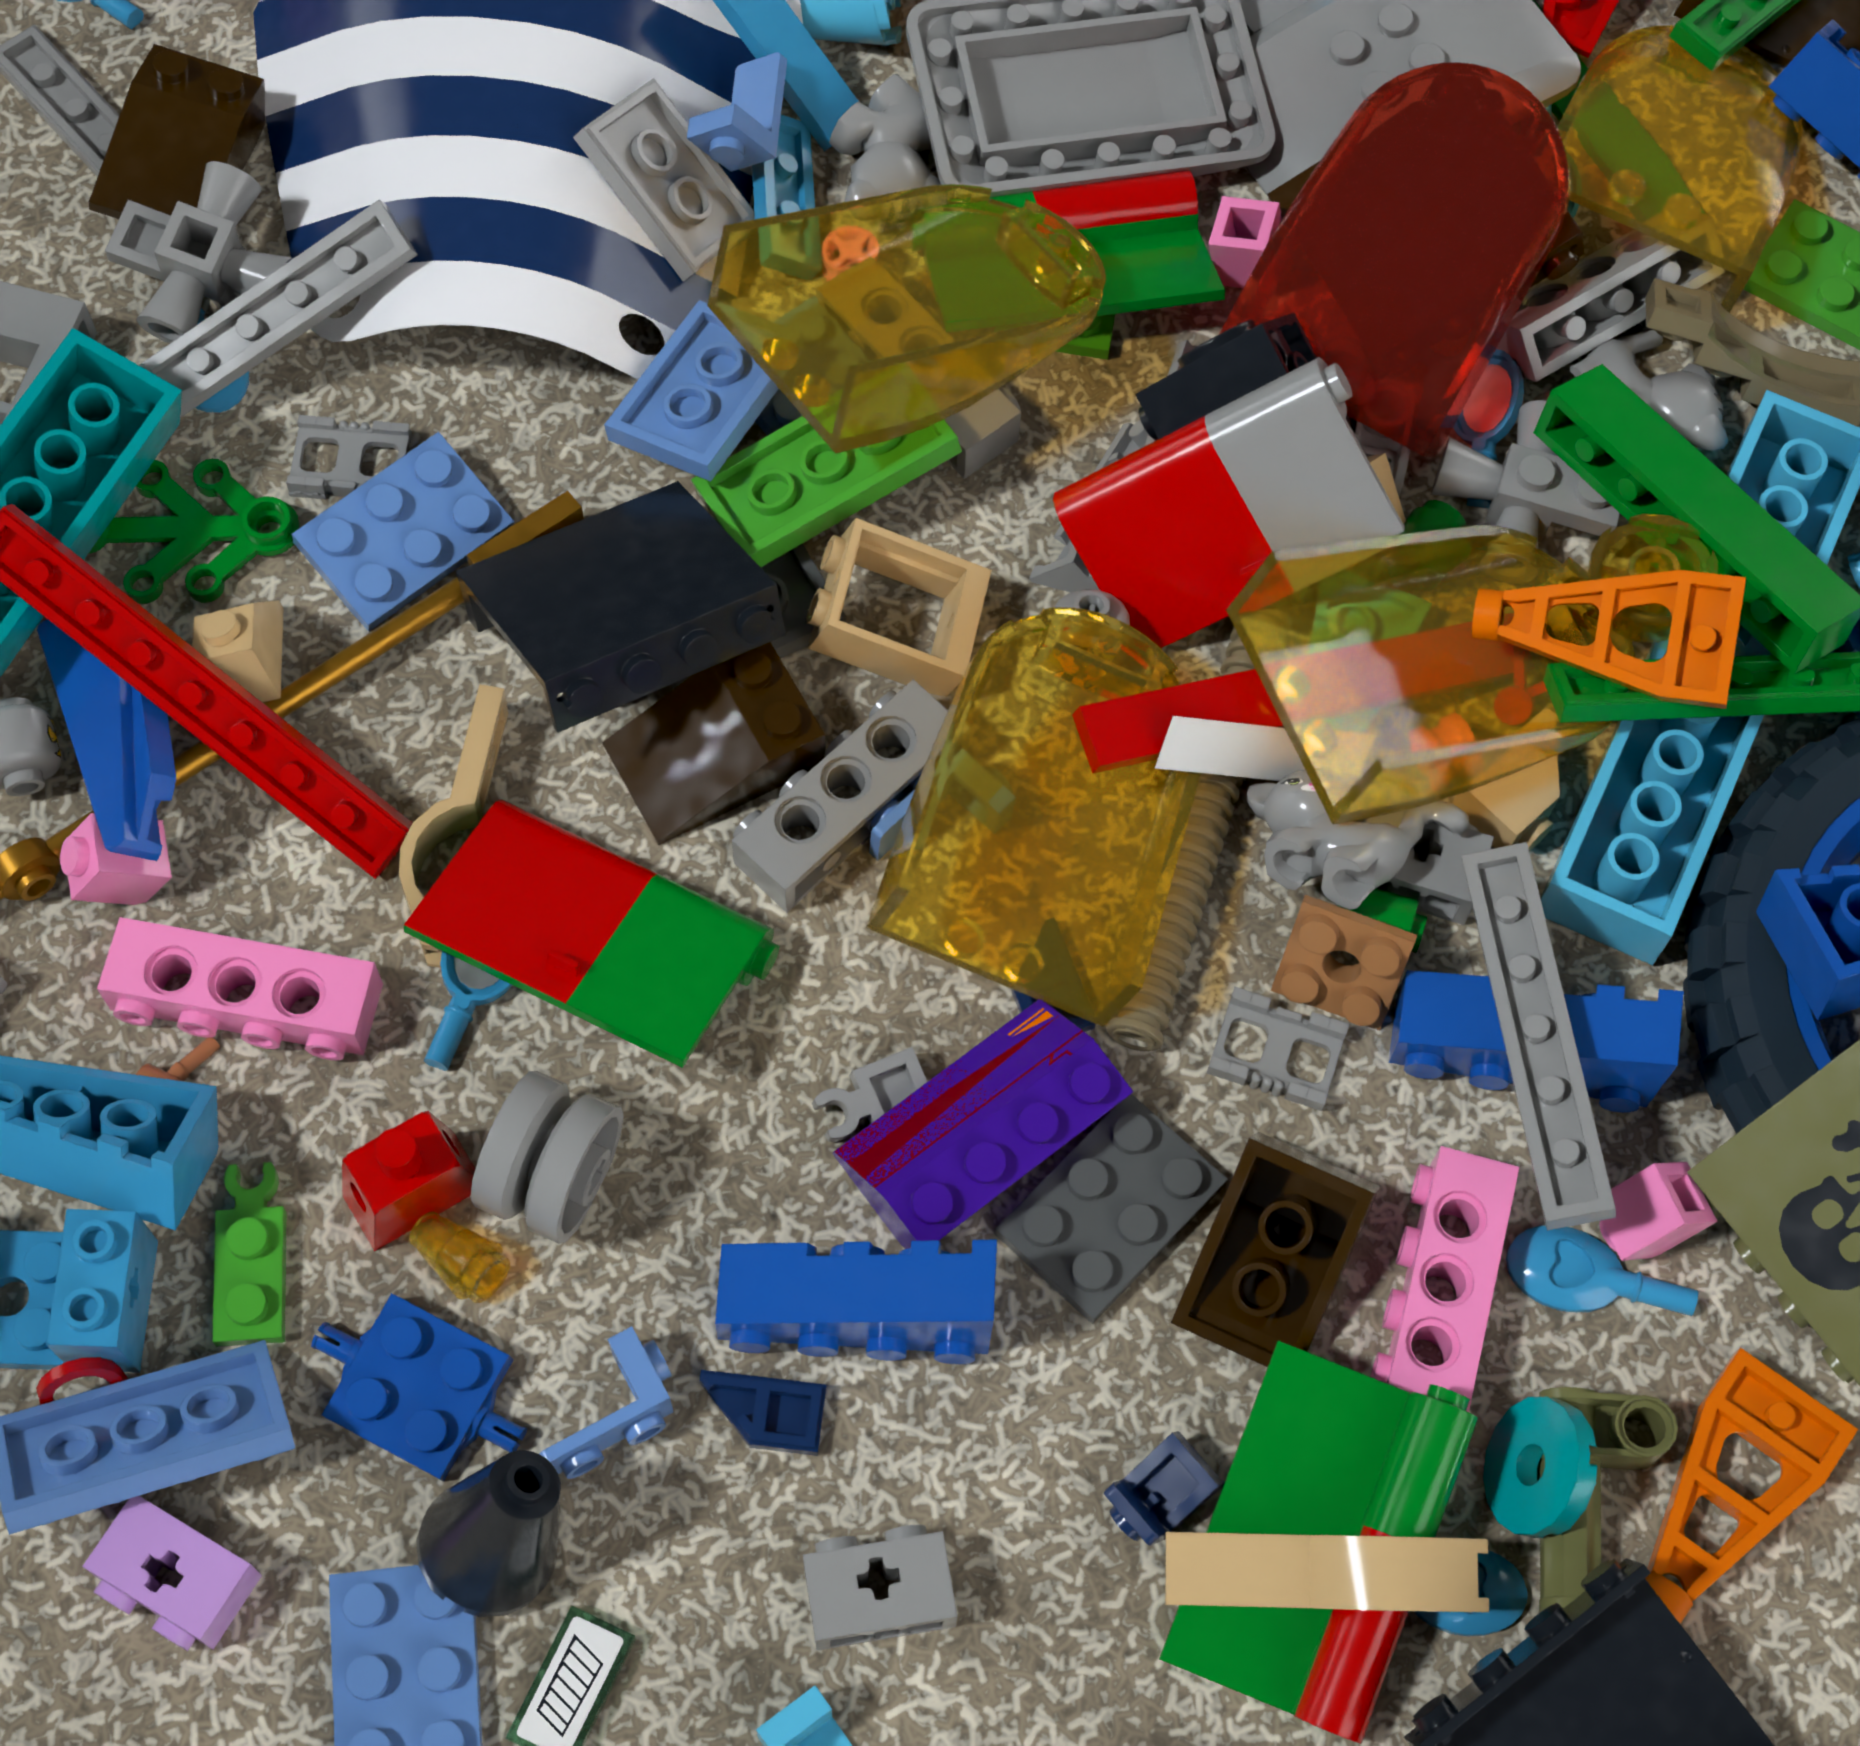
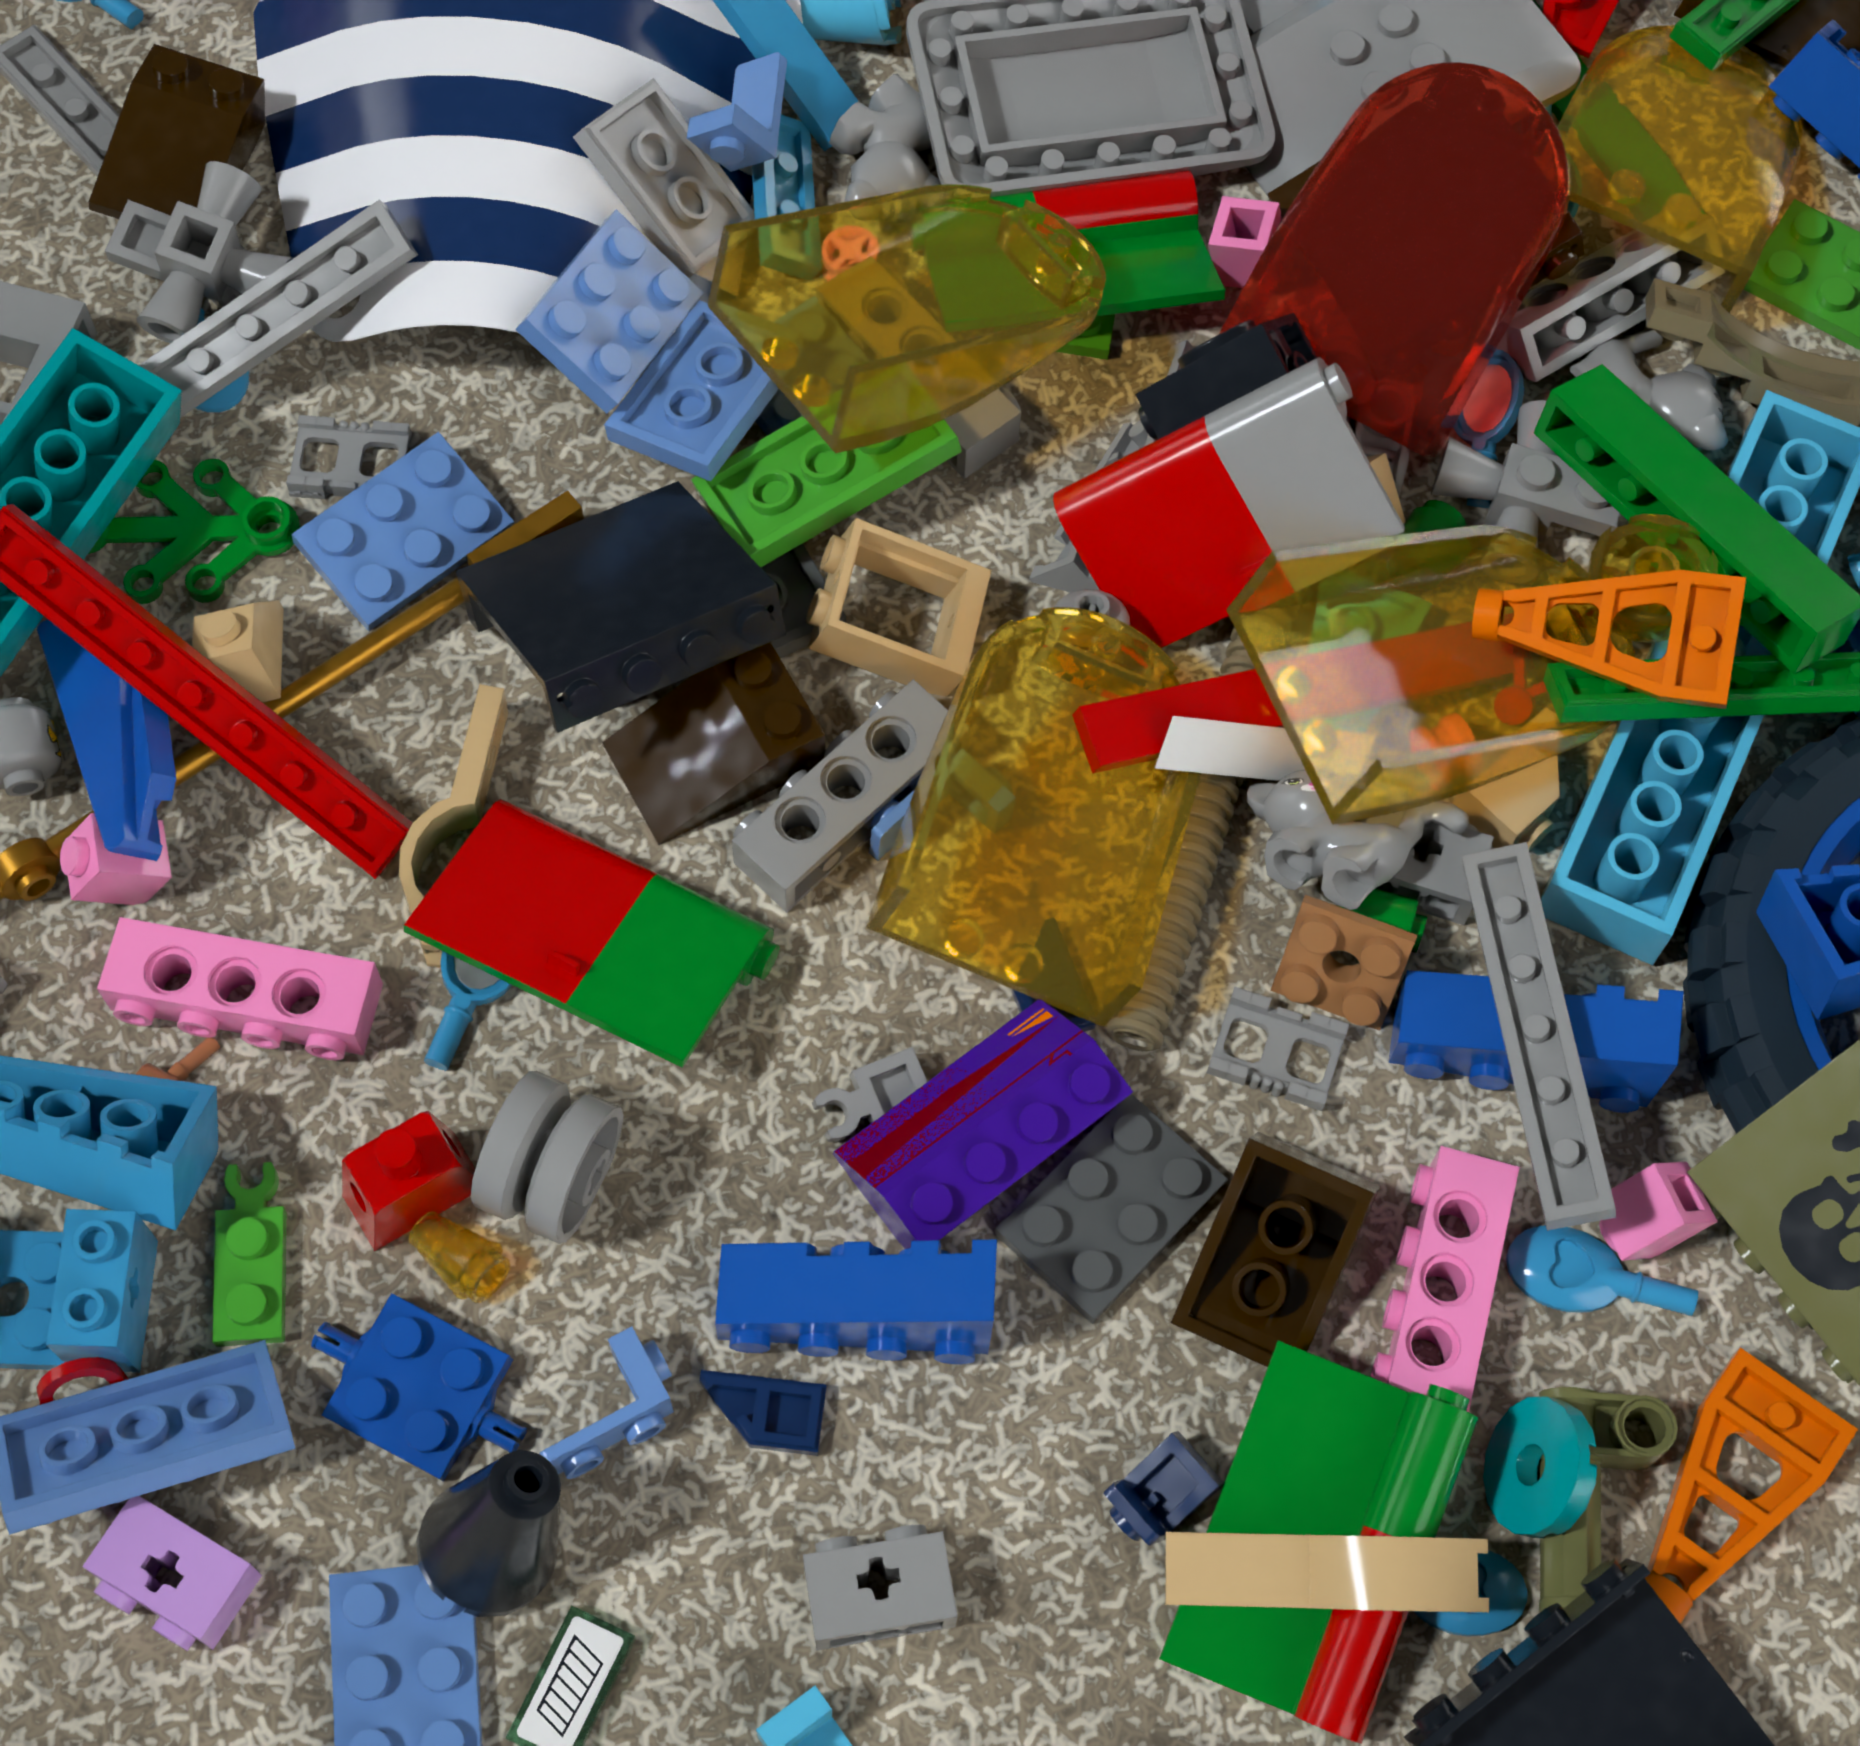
(610, 311): none -> medium blue plate

